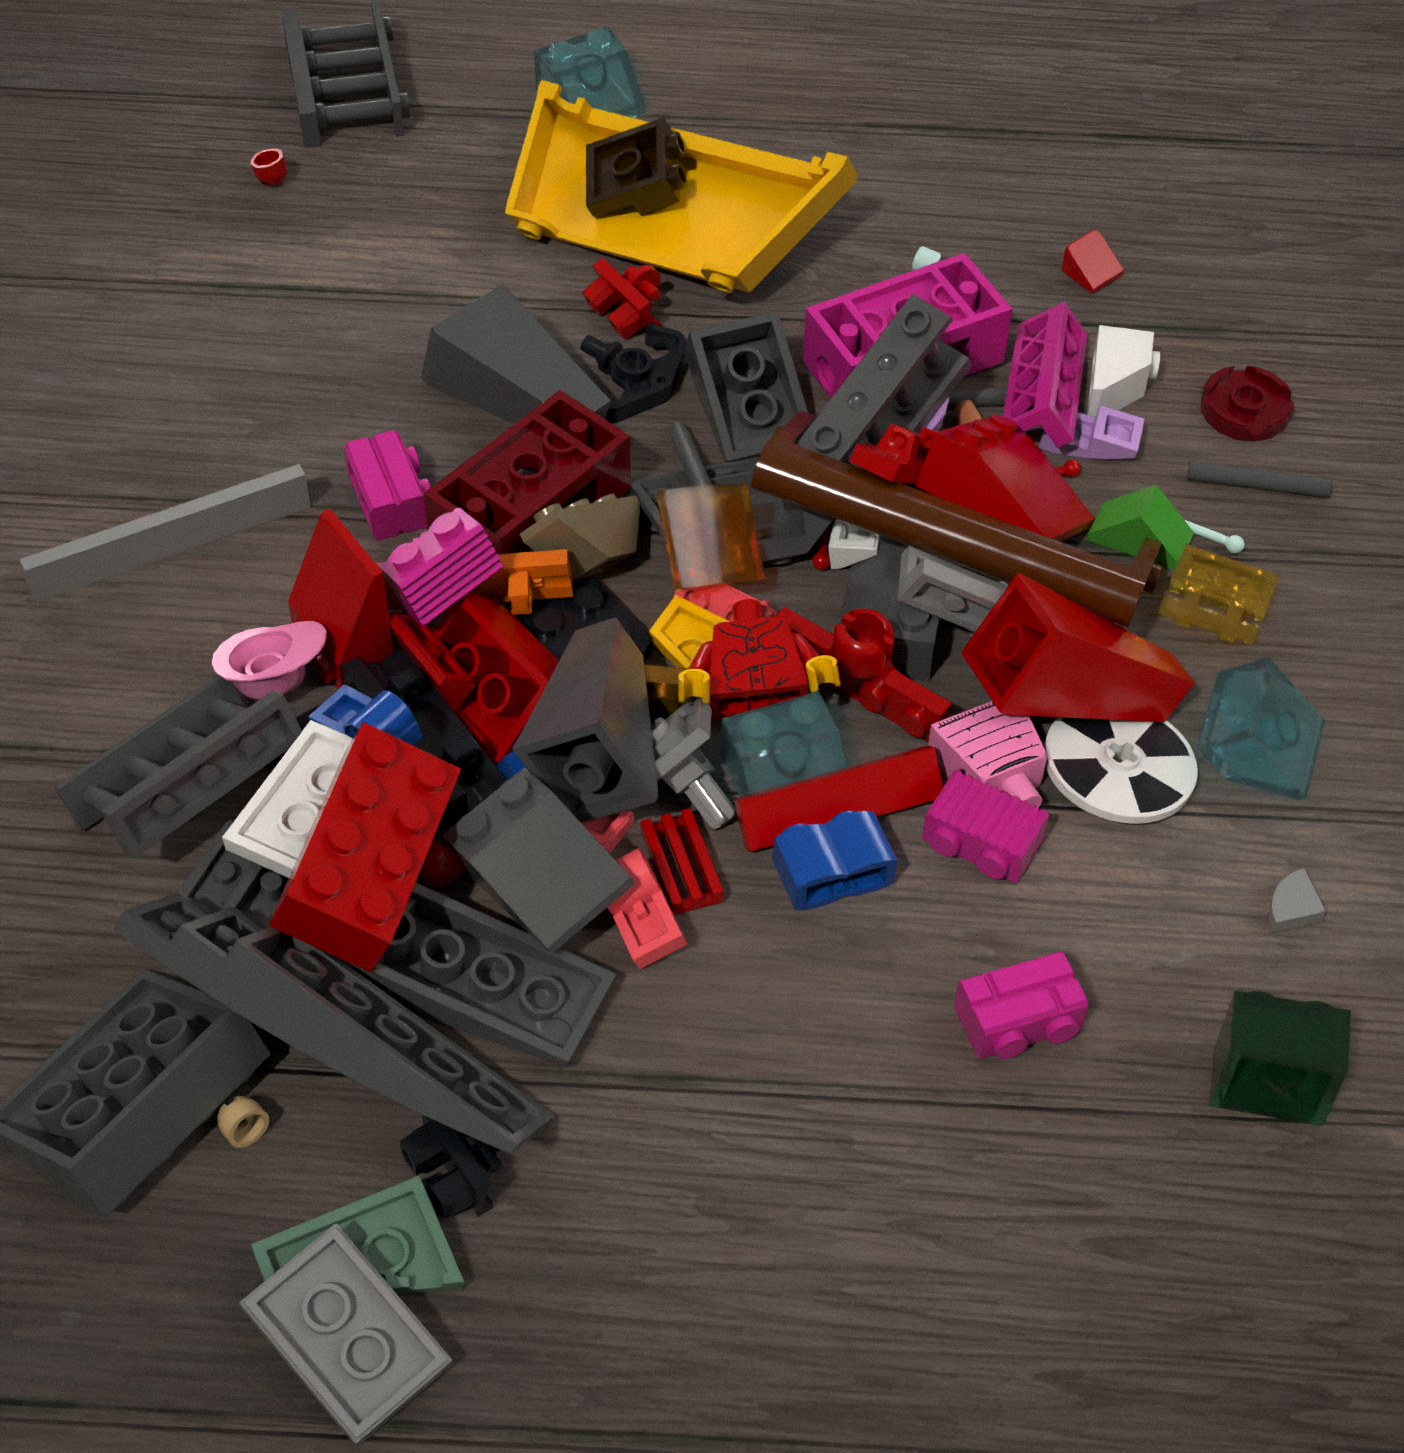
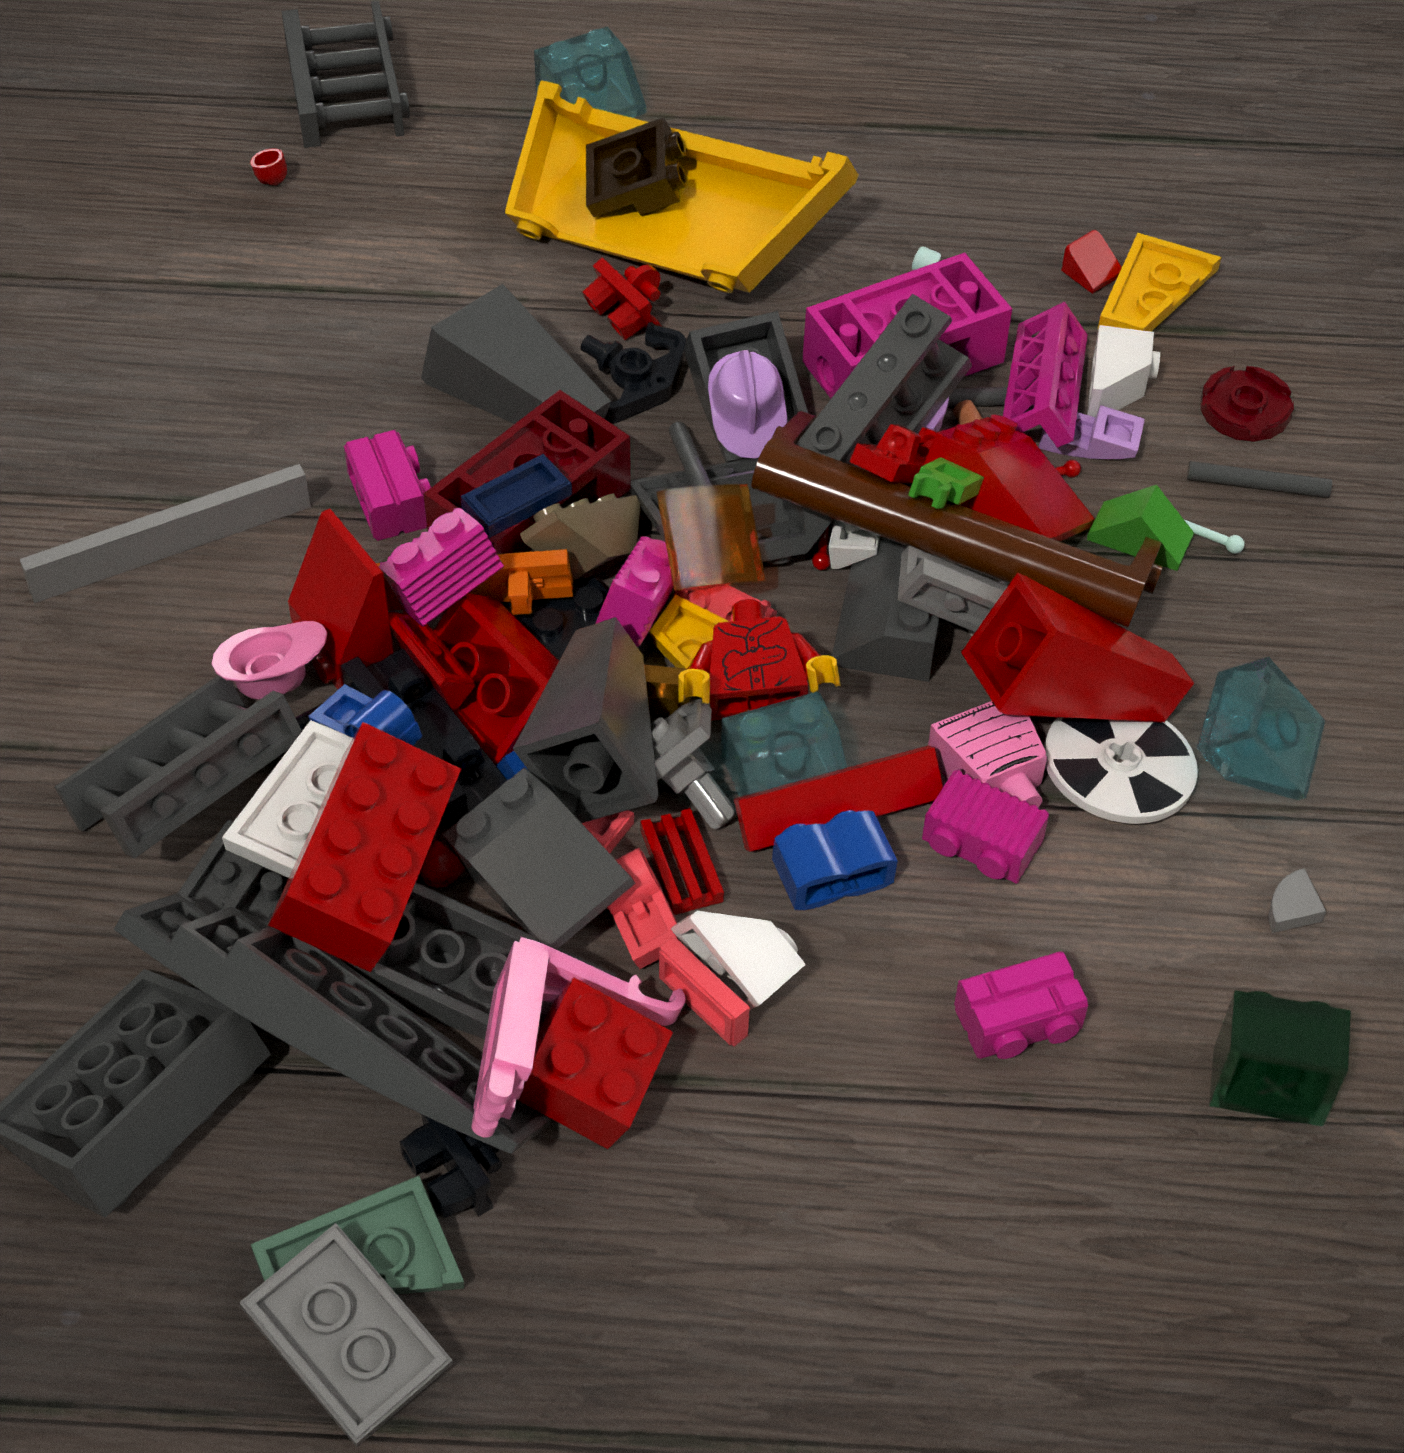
(251, 1129): tan hinge -> none
(516, 495): none -> dark blue tile
(529, 977): none -> bright pink hinge
(593, 1063): none -> red brick
(639, 589): none -> dark pink brick
(704, 991): none -> coral tile
(741, 952): none -> white slope
(746, 402): none -> lavender piece
(866, 670): red plate -> none
(944, 482): none -> bright green plate
(1155, 282): none -> yellow wing
(1221, 583): clear yellow plate -> none

